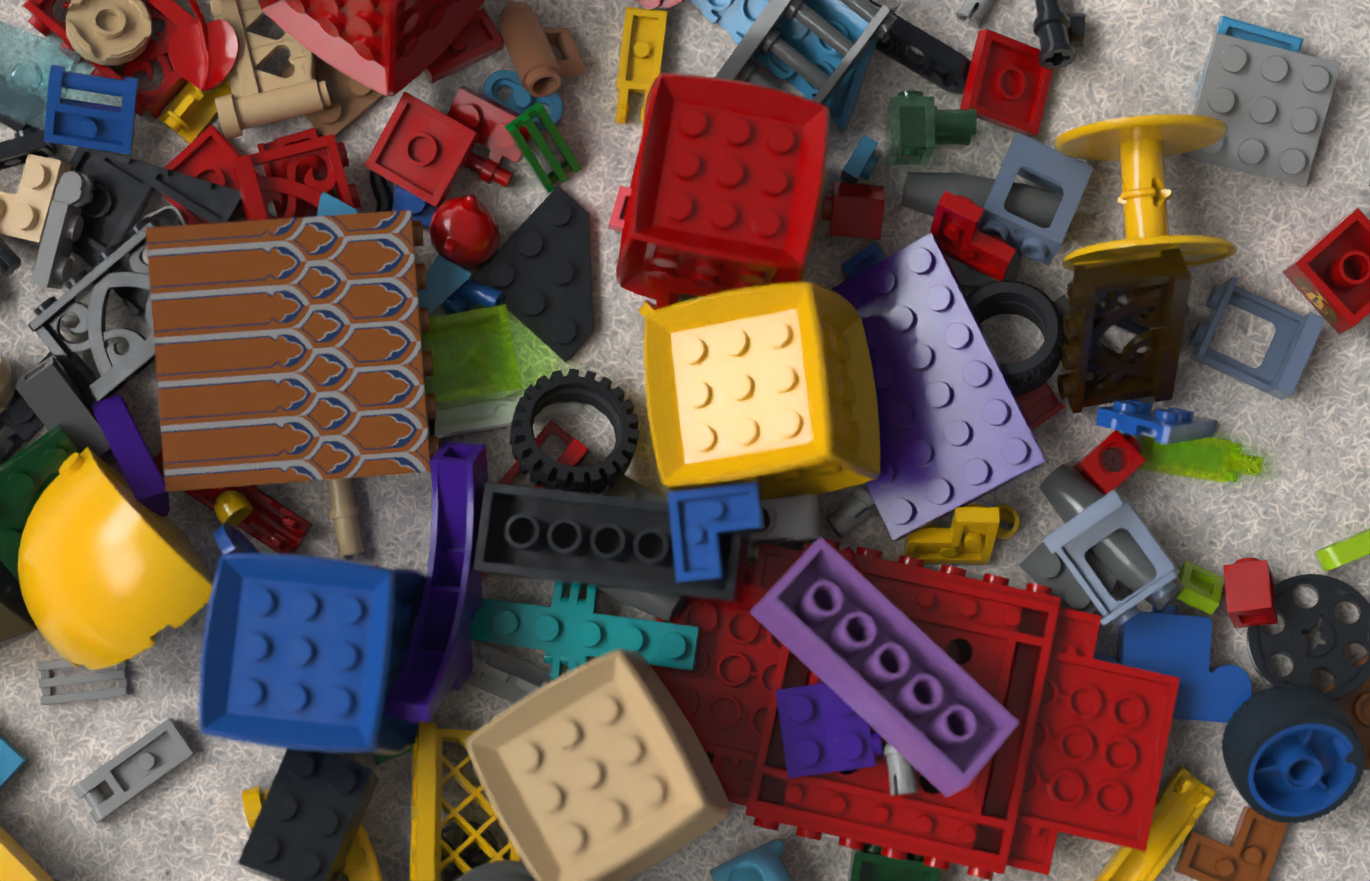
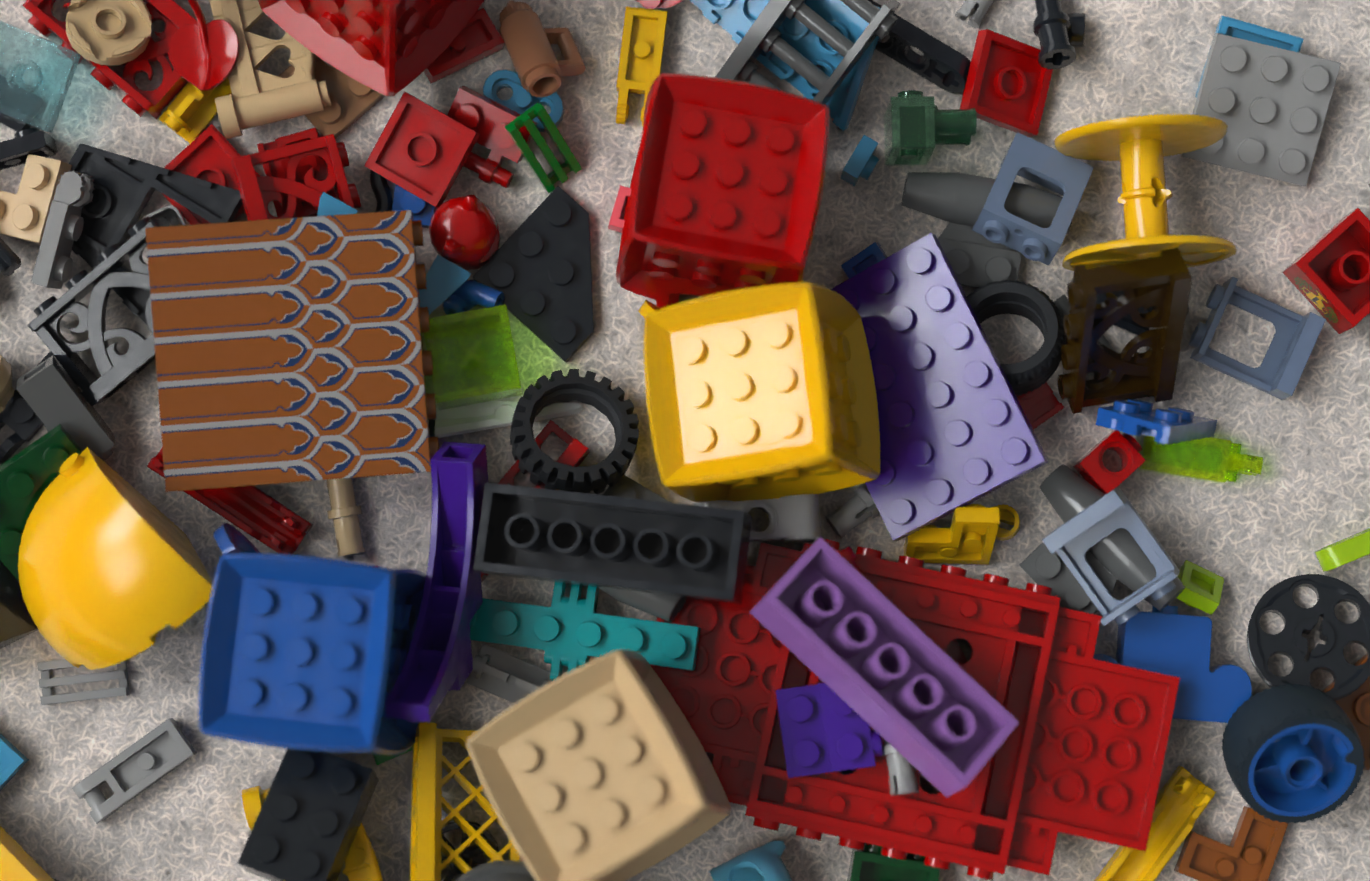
(90, 123): blue plate -> none
(132, 454): dark purple slope -> none
(232, 507): yellow hinge -> none
(701, 517): blue plate -> none
(855, 210): red brick -> none
(957, 231): red plate -> none
(1250, 593): red brick -> none

